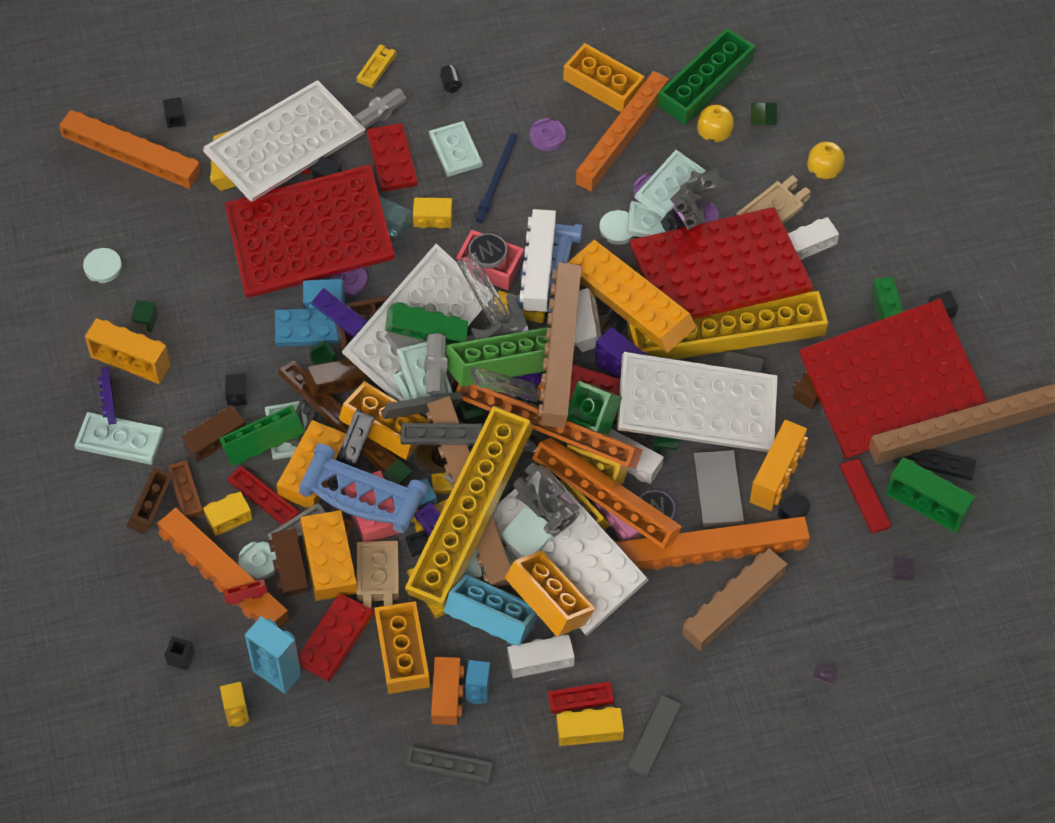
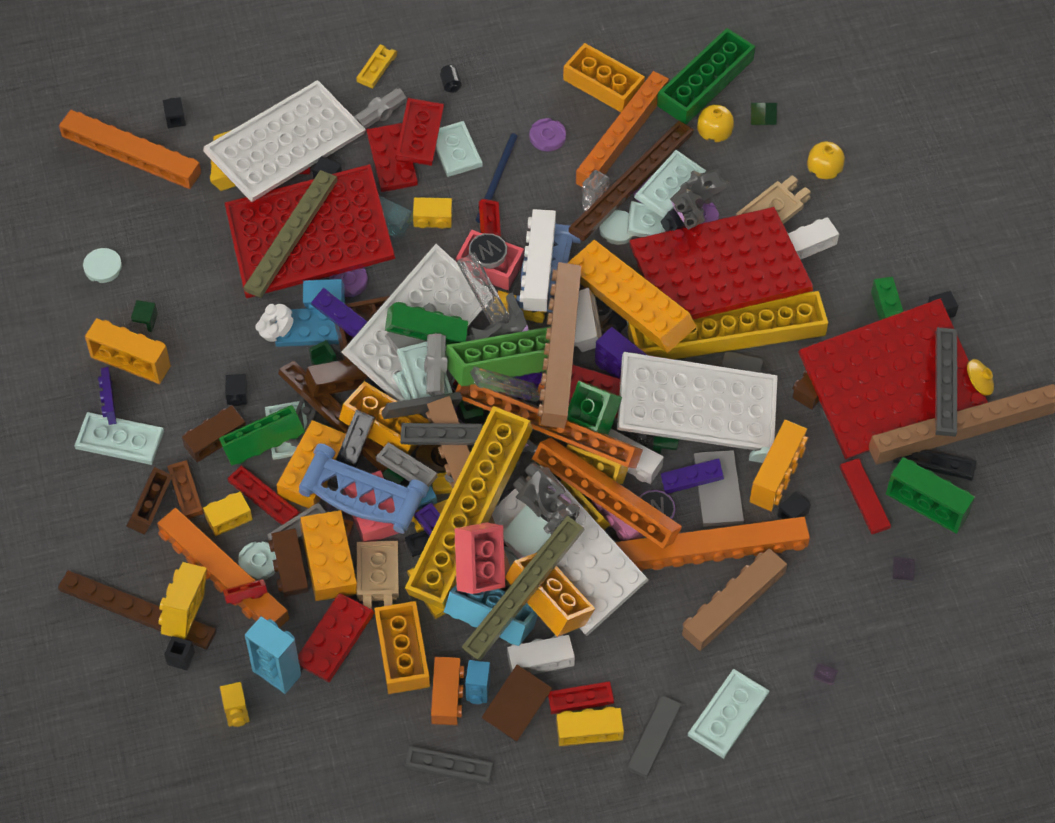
(128, 606): none -> reddish brown plate
(182, 600): none -> yellow brick
(267, 326): none -> white plate
(290, 234): none -> olive plate
(405, 465): none -> light grey plate
(419, 131): none -> red plate
(479, 558): none -> coral brick
(489, 217): none -> red plate
(516, 703): none -> reddish brown tile
(523, 588): none -> olive plate
(594, 188): none -> clear brick
(630, 181): none -> reddish brown plate
(692, 476): none -> dark purple plate
(728, 713): none -> light aqua tile
(759, 456): none -> light aqua tile
(946, 382): none -> dark grey plate
(980, 377): none -> yellow dish

